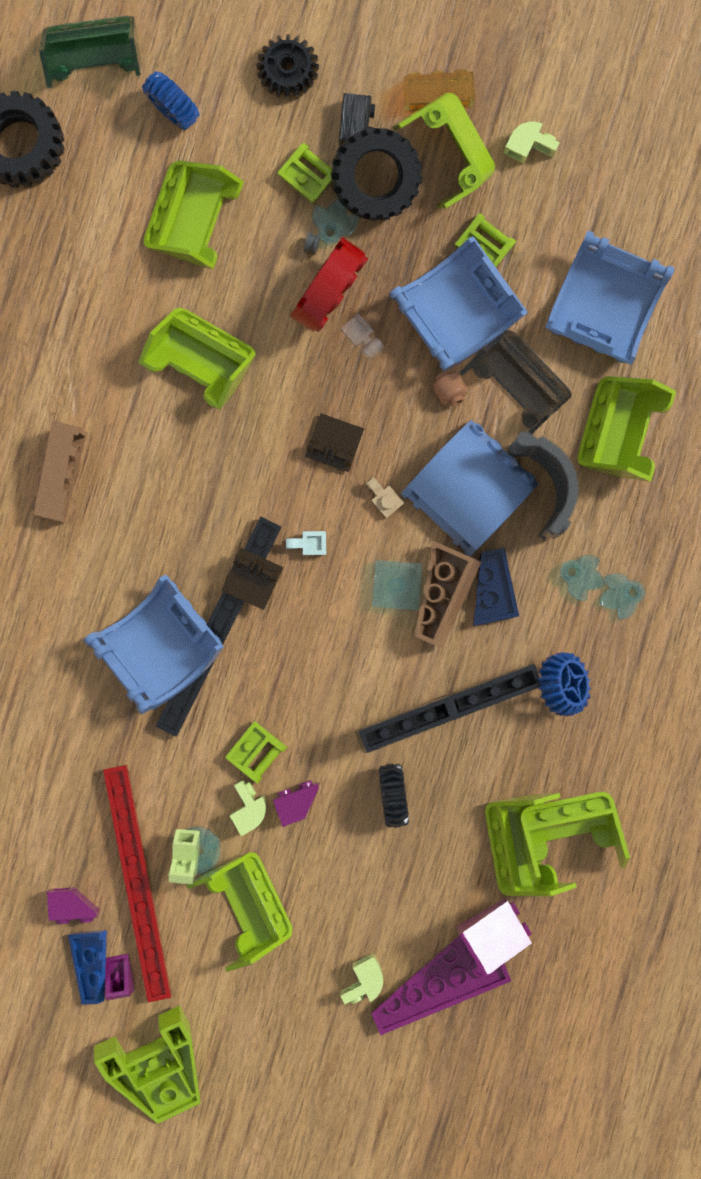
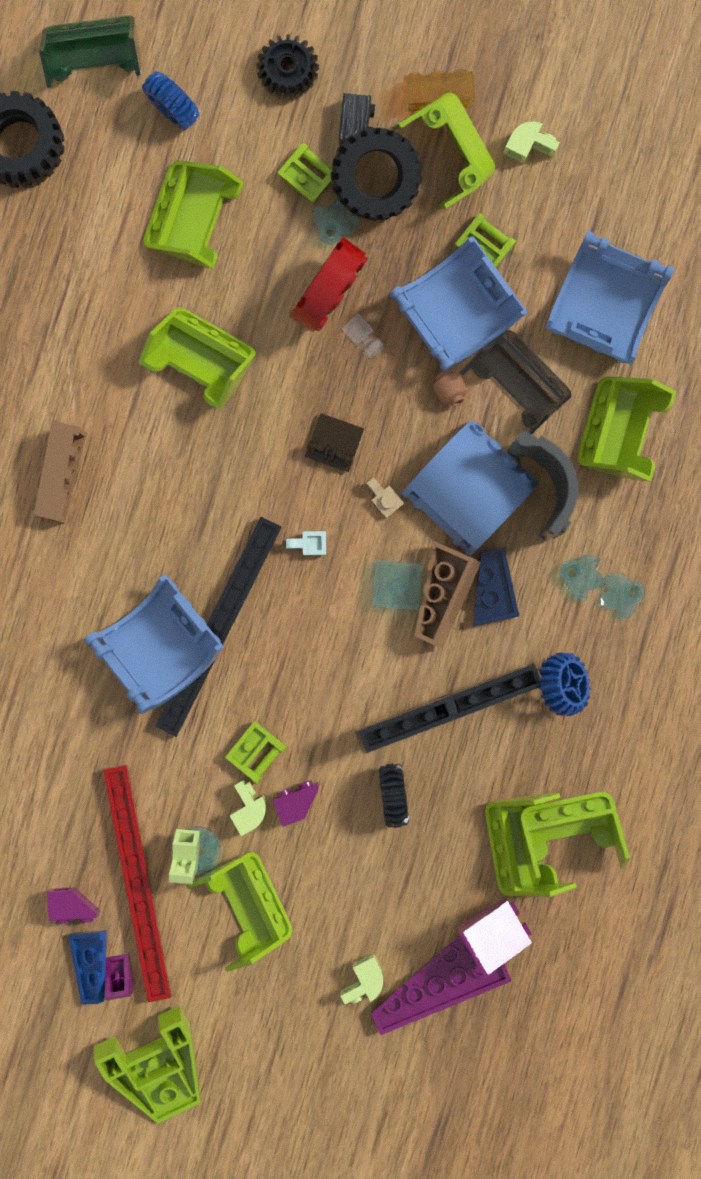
(252, 578): dark brown hinge -> none
(312, 243): dark grey bush -> none

